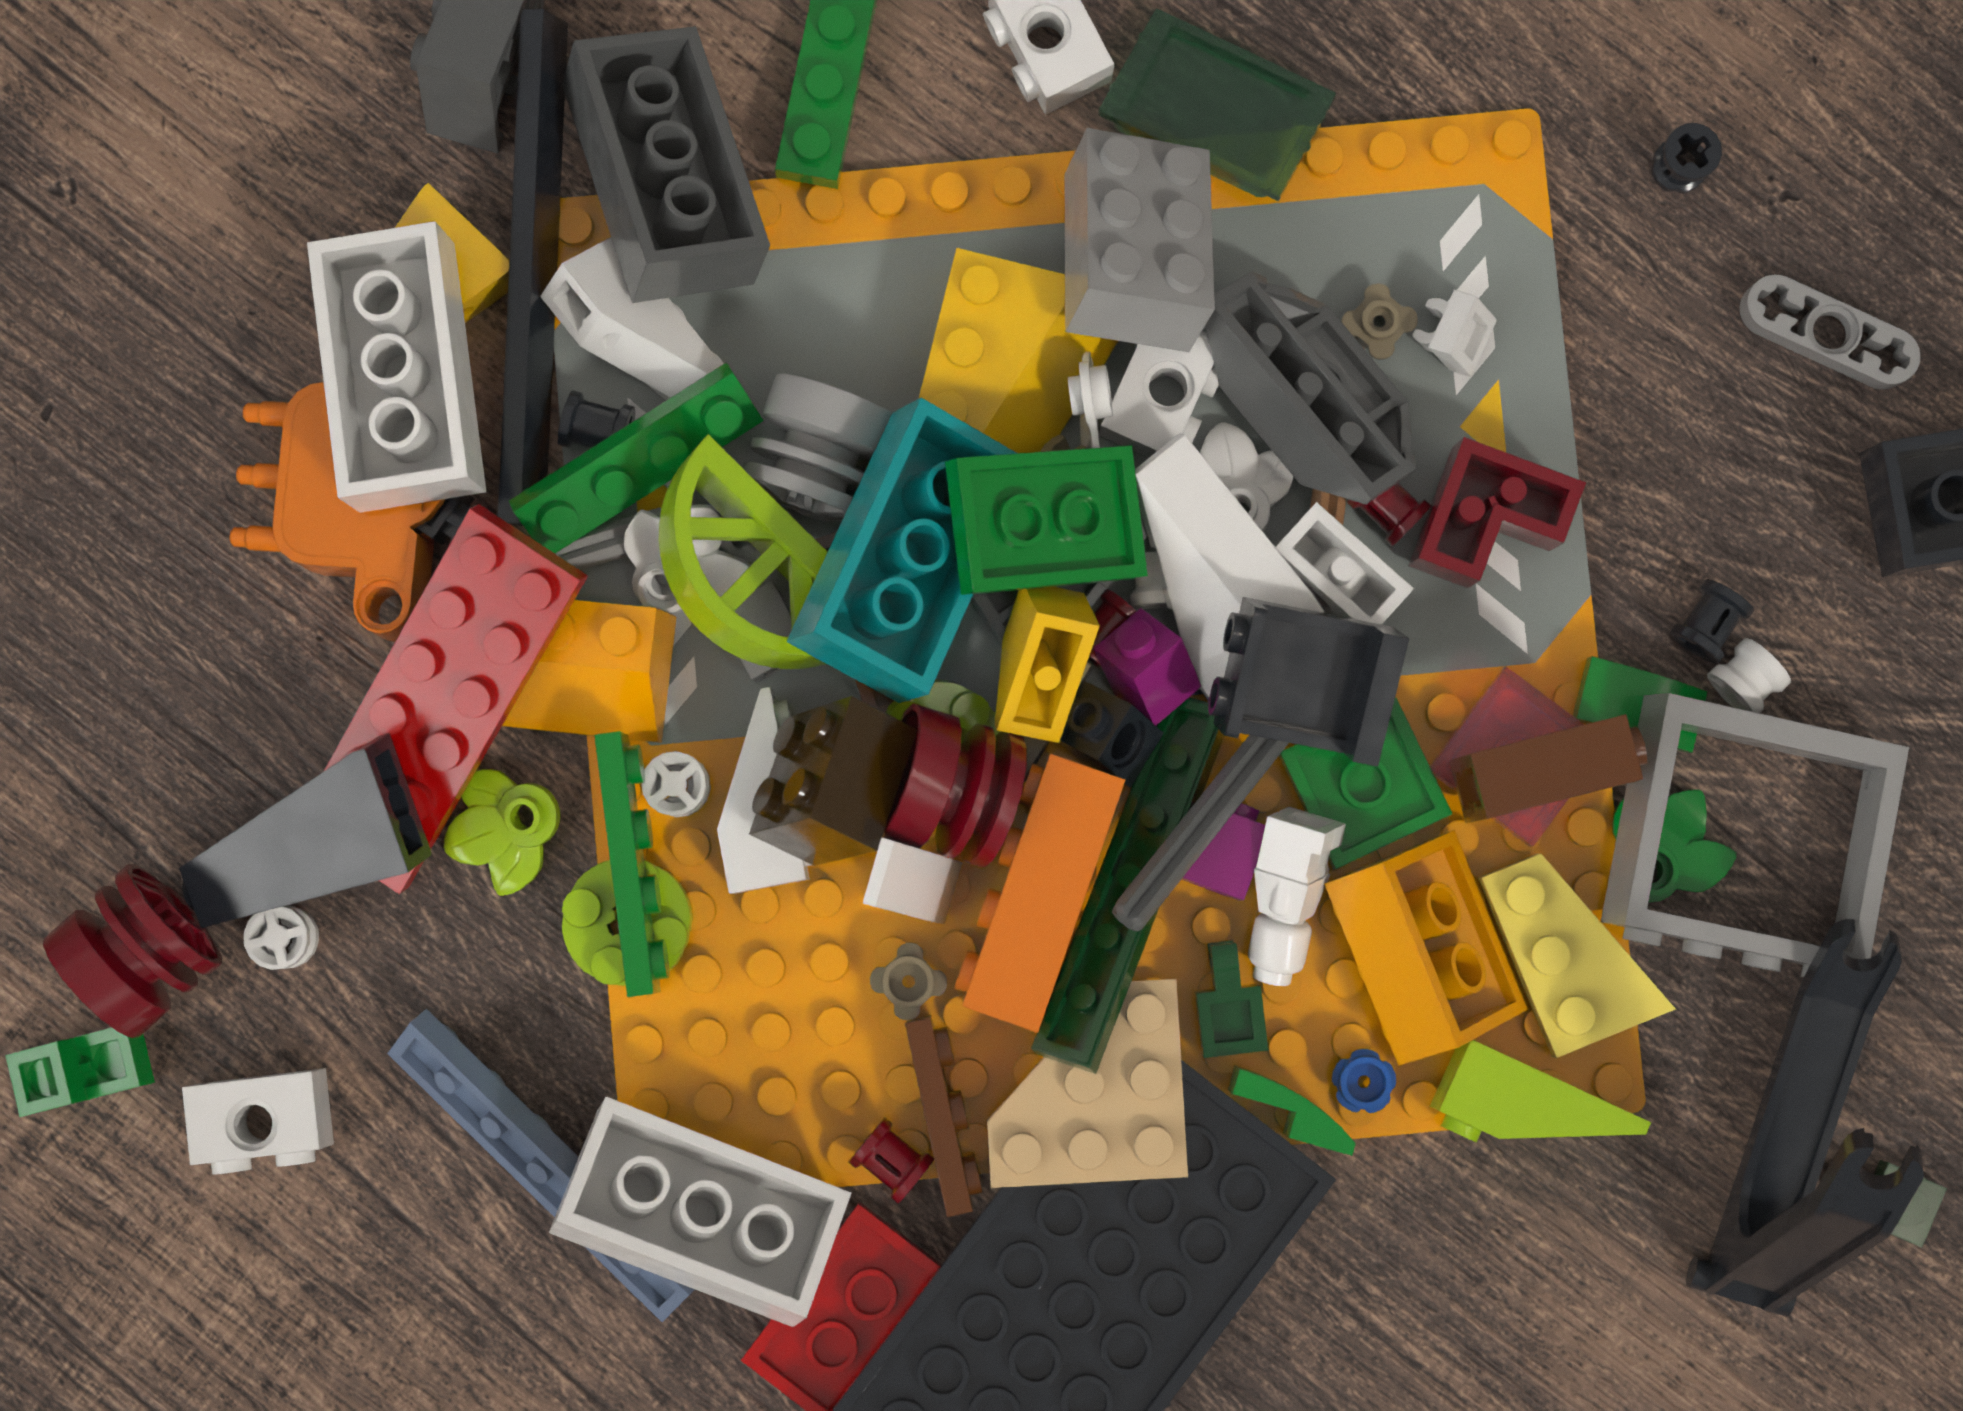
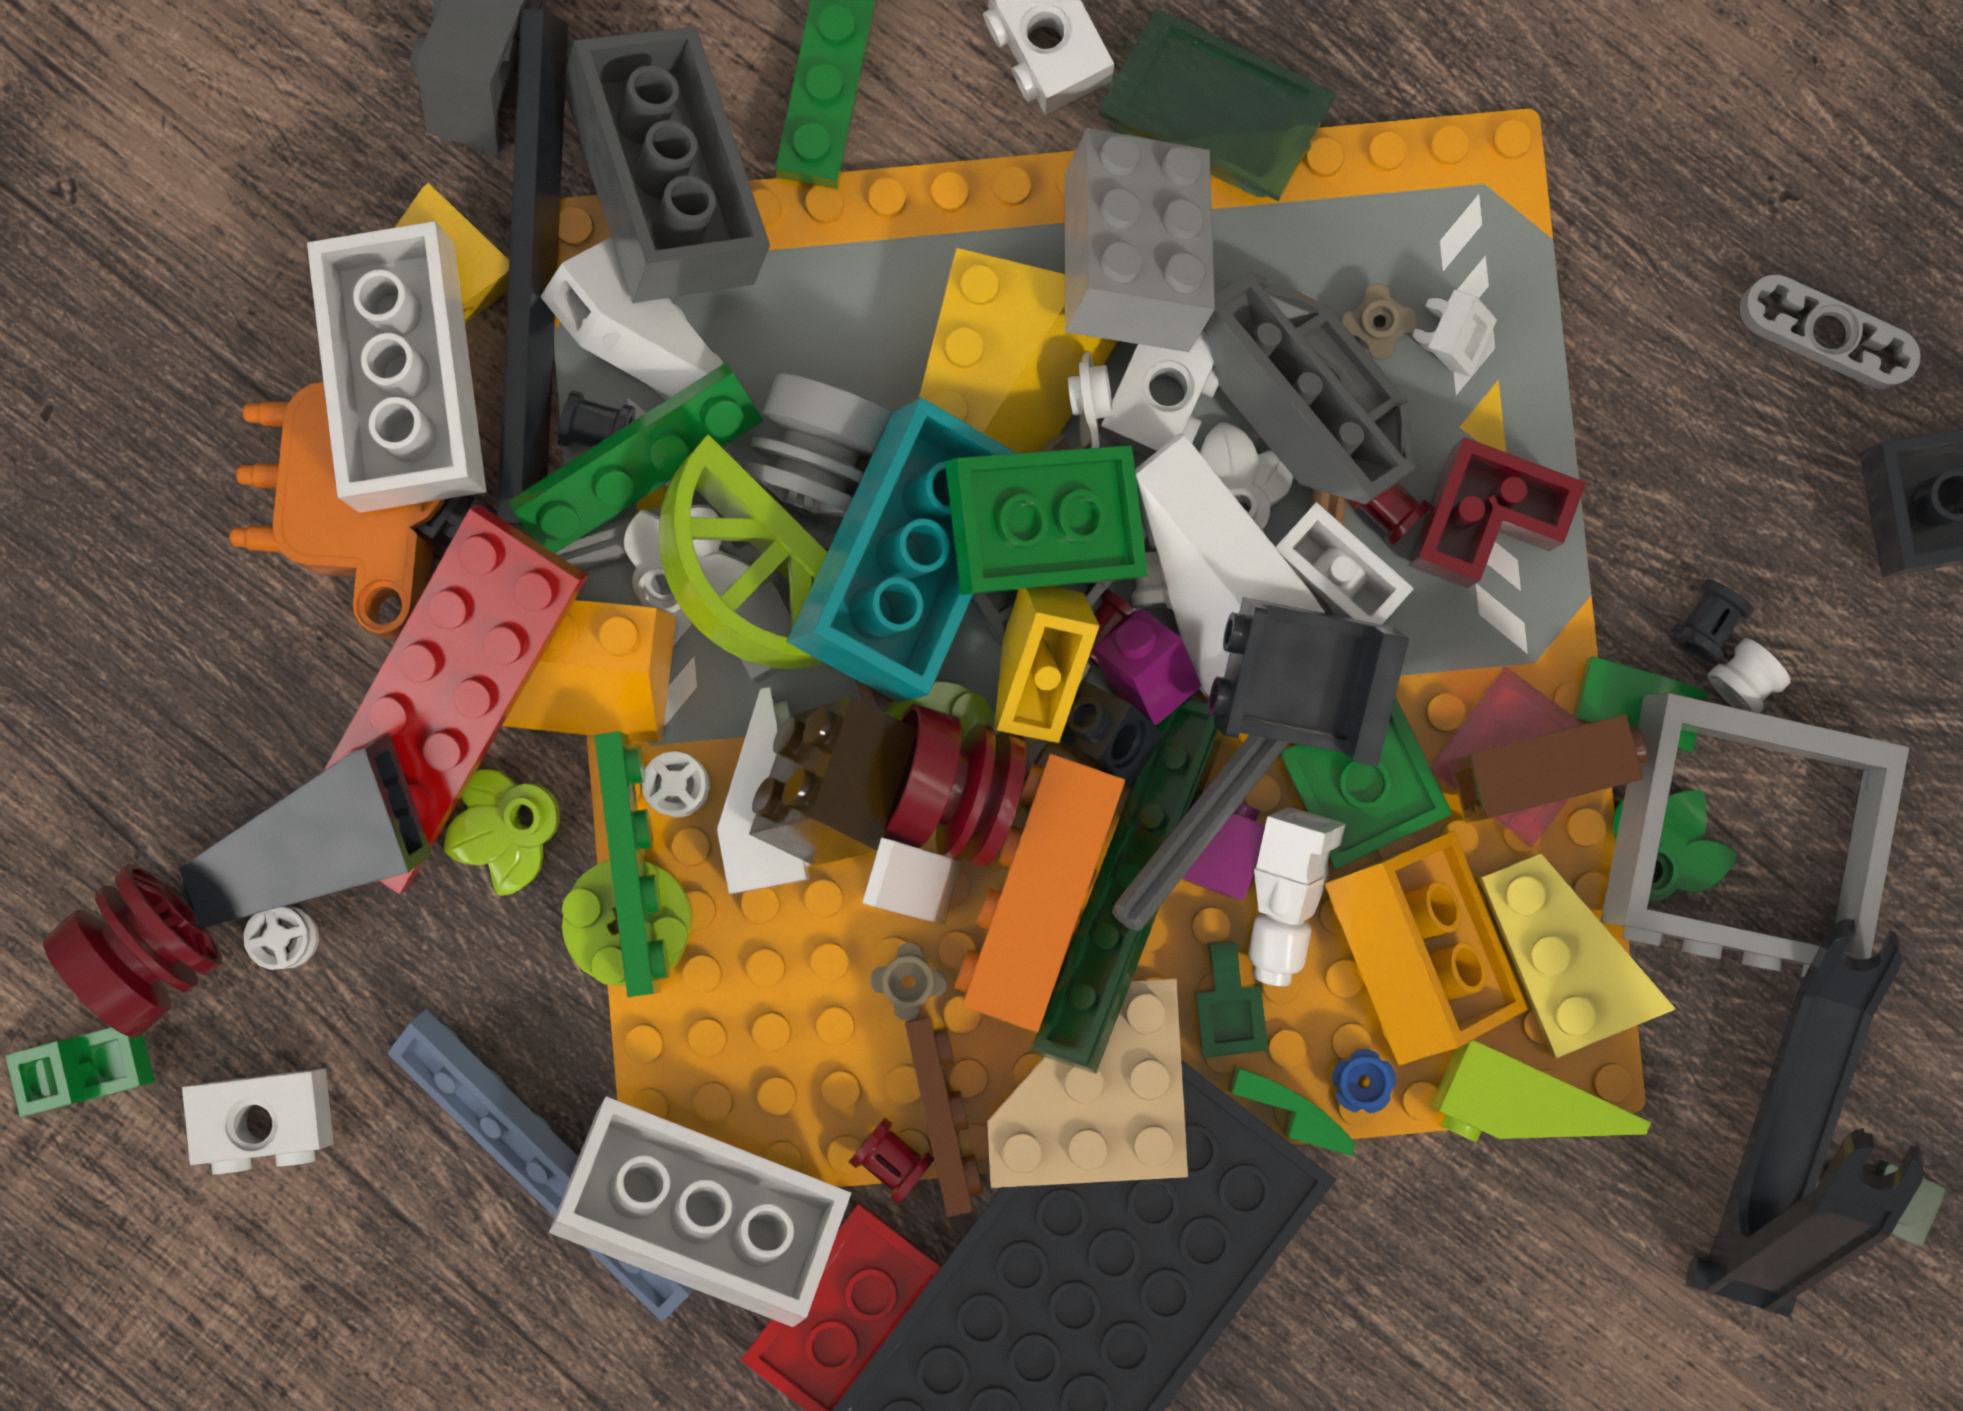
(1681, 141): black bush -> none

